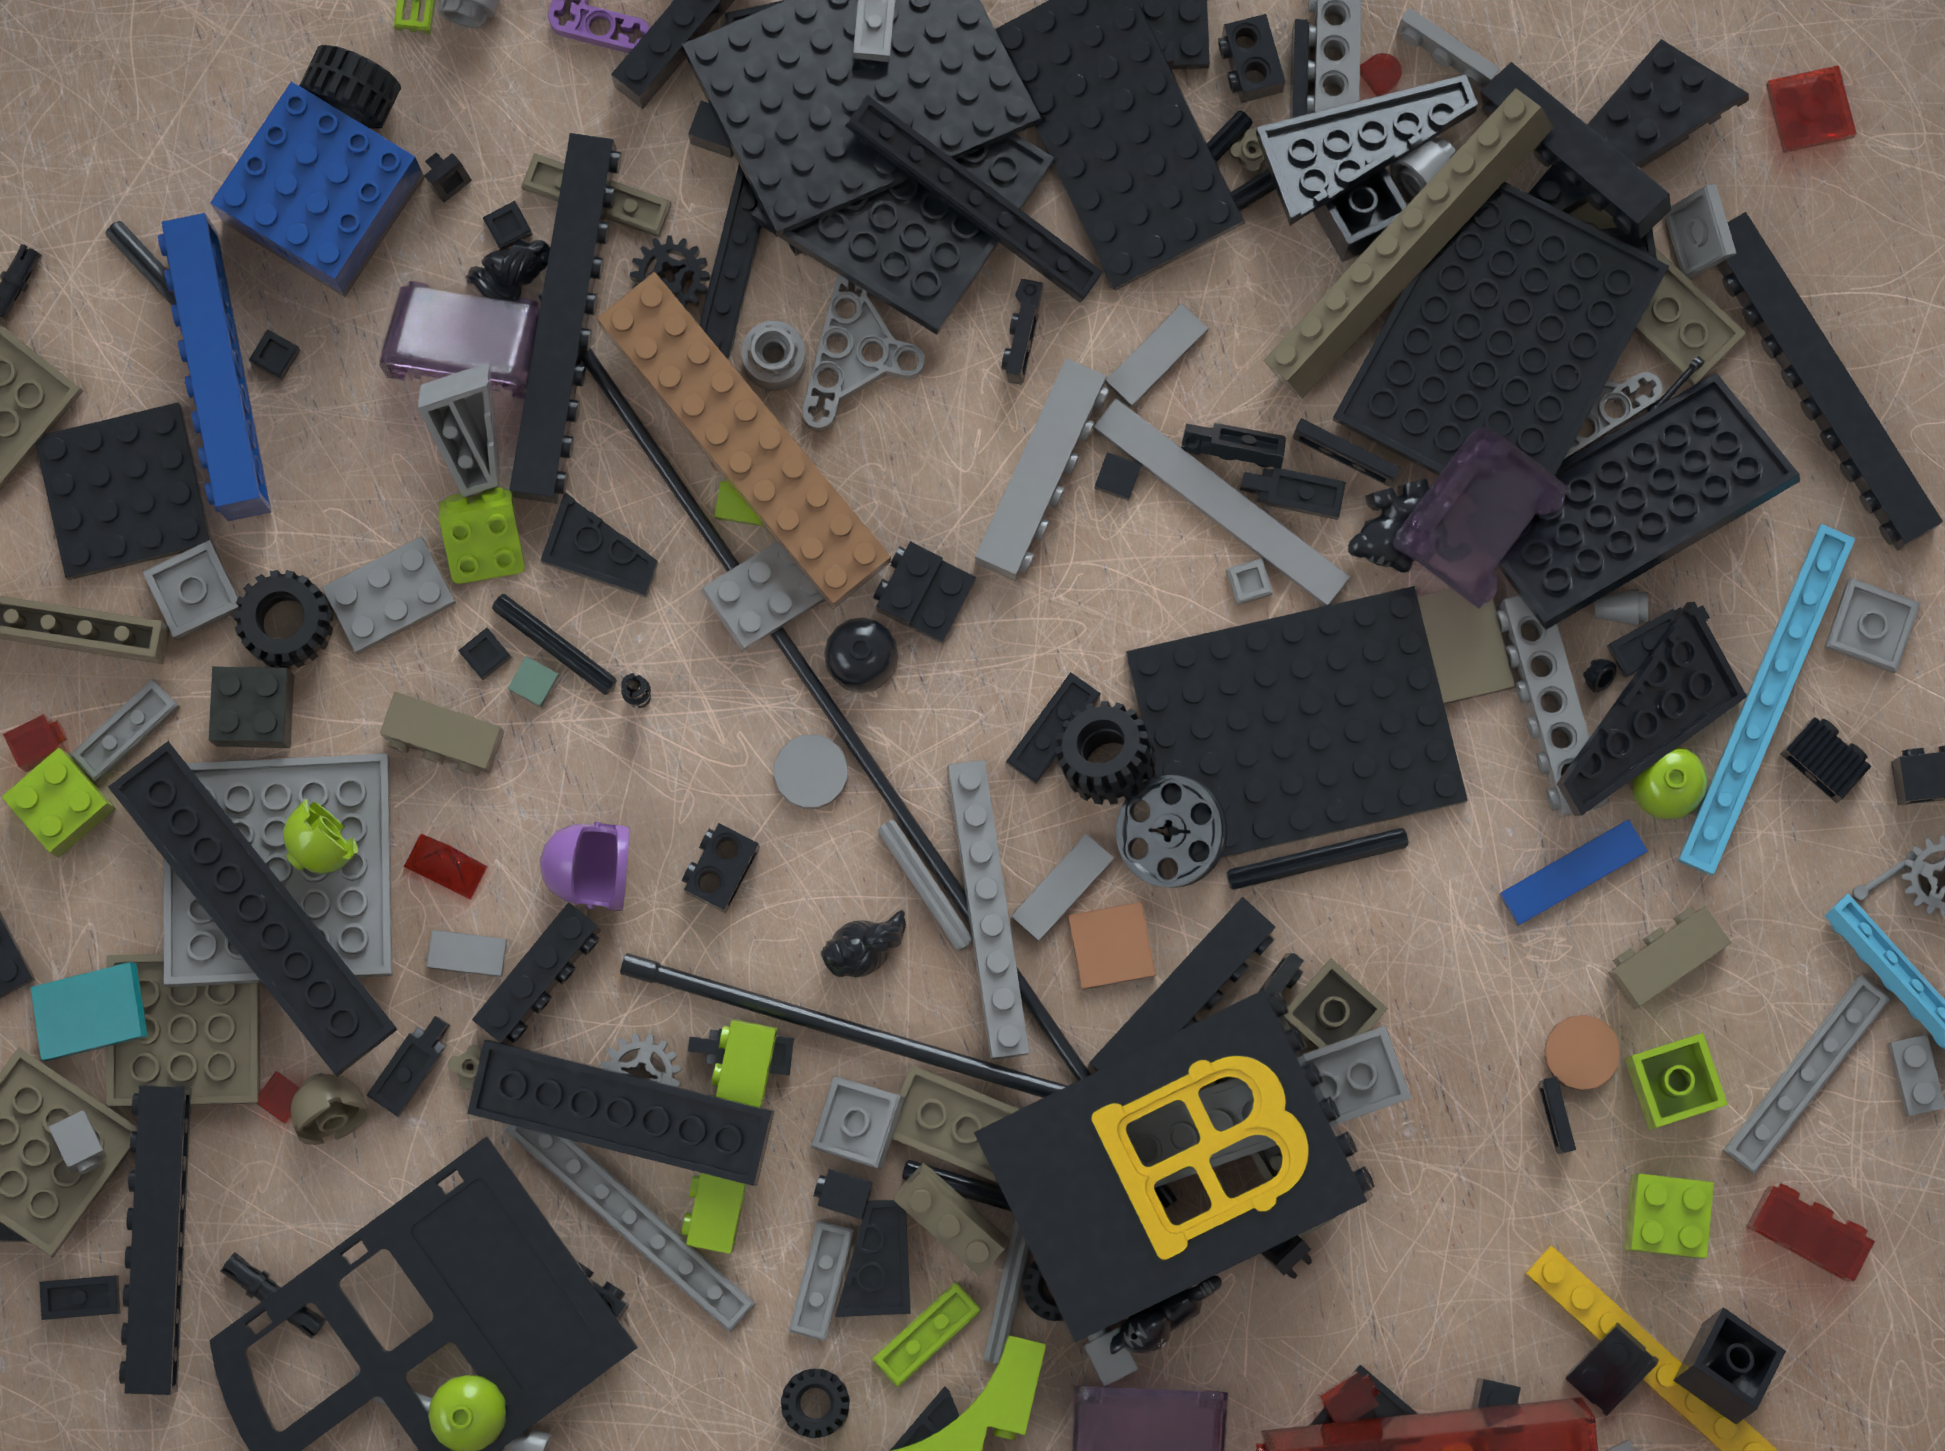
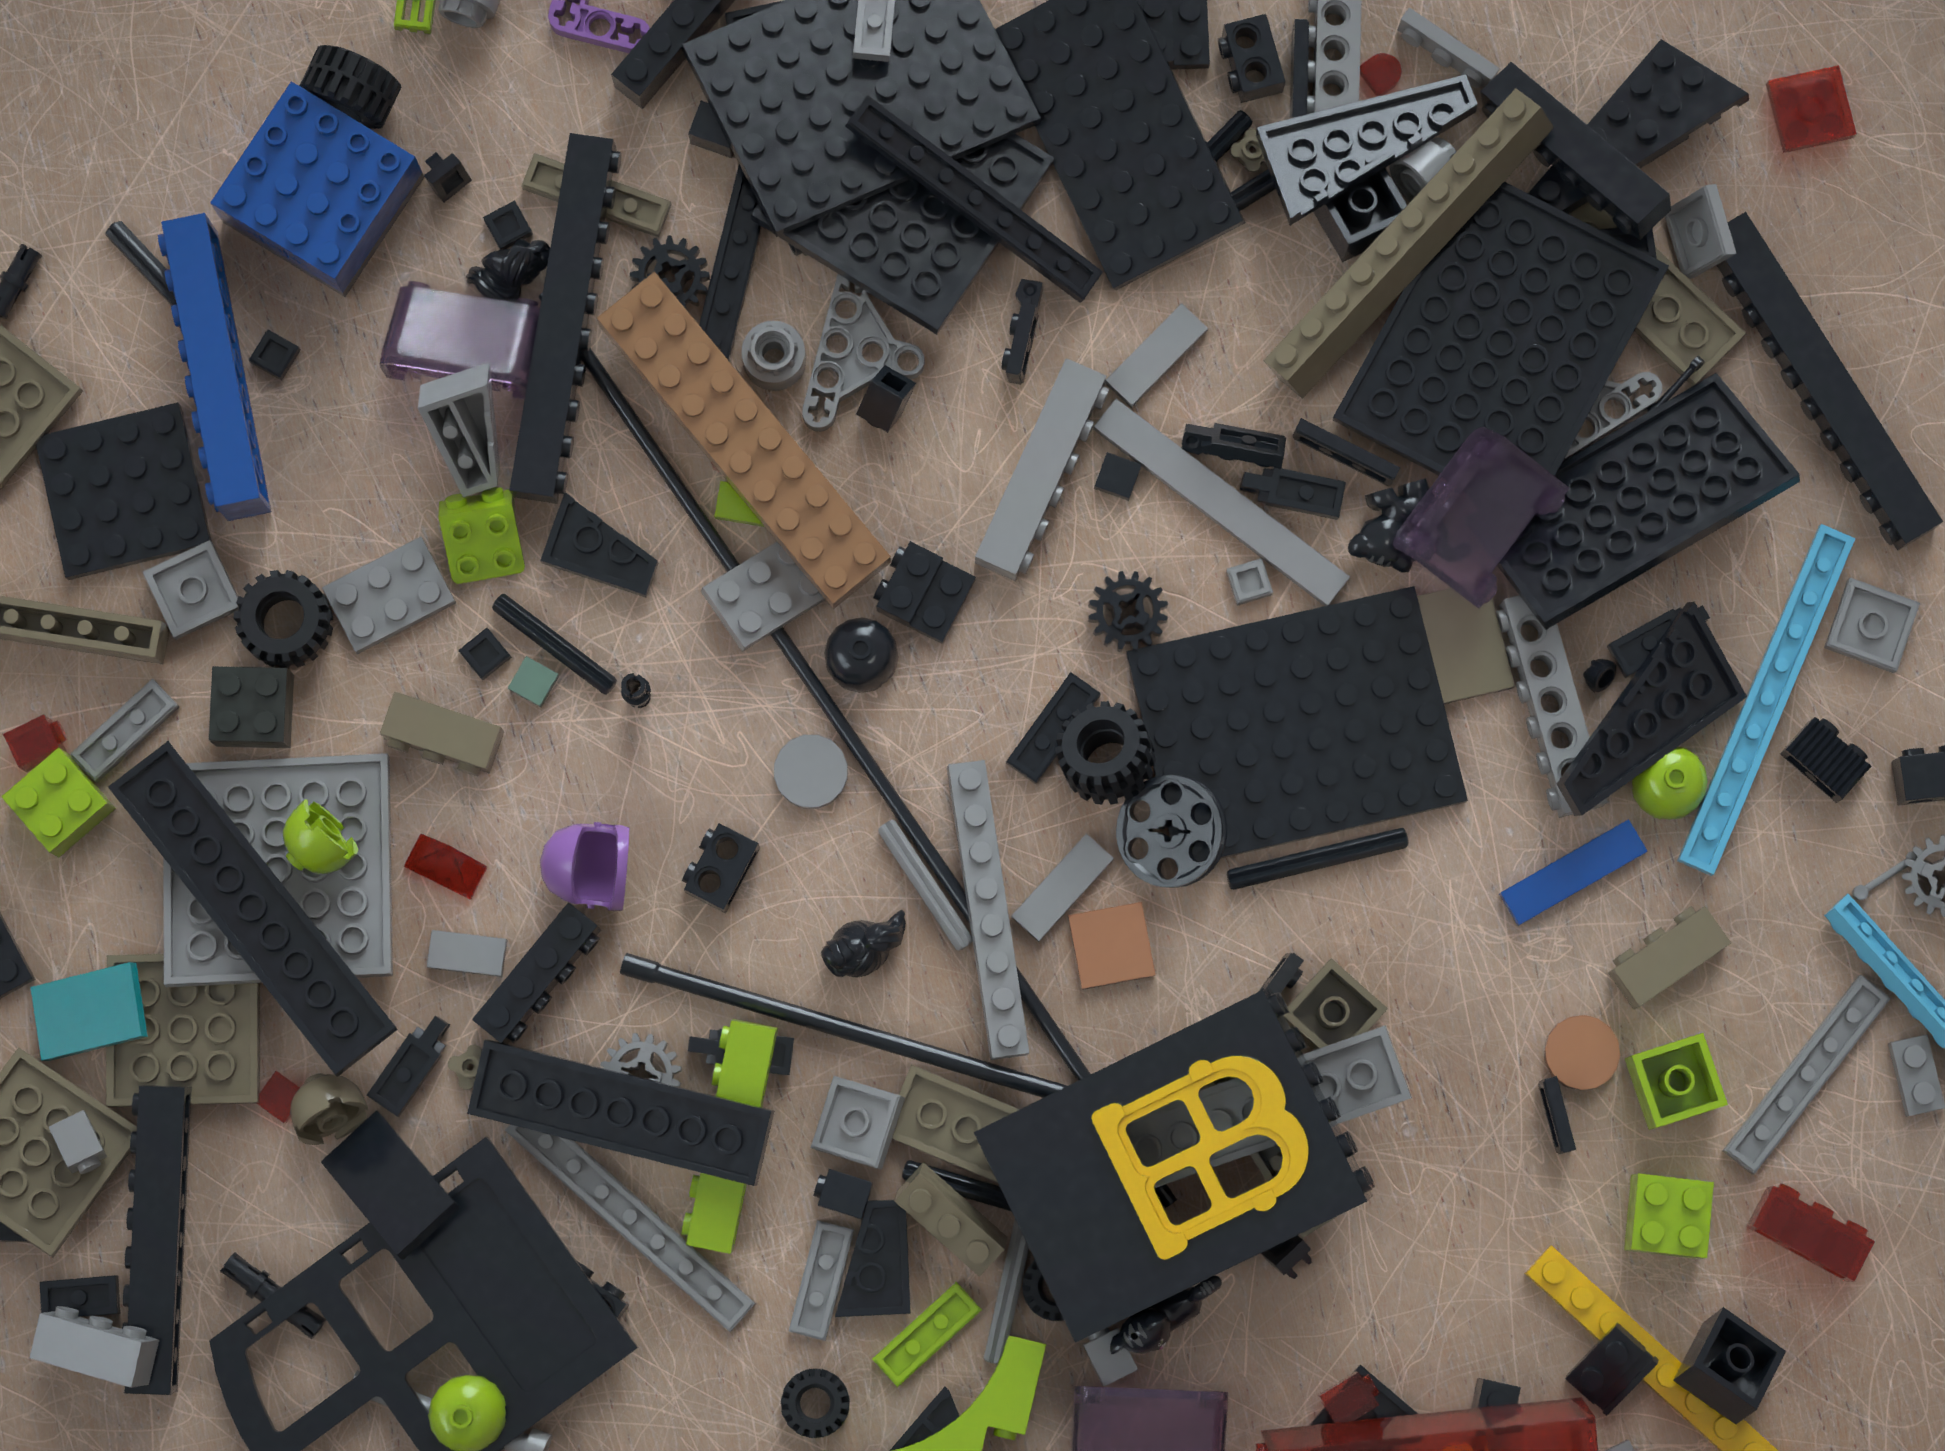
(94, 1347): none -> light grey brick
(390, 1185): none -> black tile
(886, 398): none -> black brick
(1113, 602): none -> black gear
(1192, 983): black brick -> none
(1623, 607): light grey cone -> none

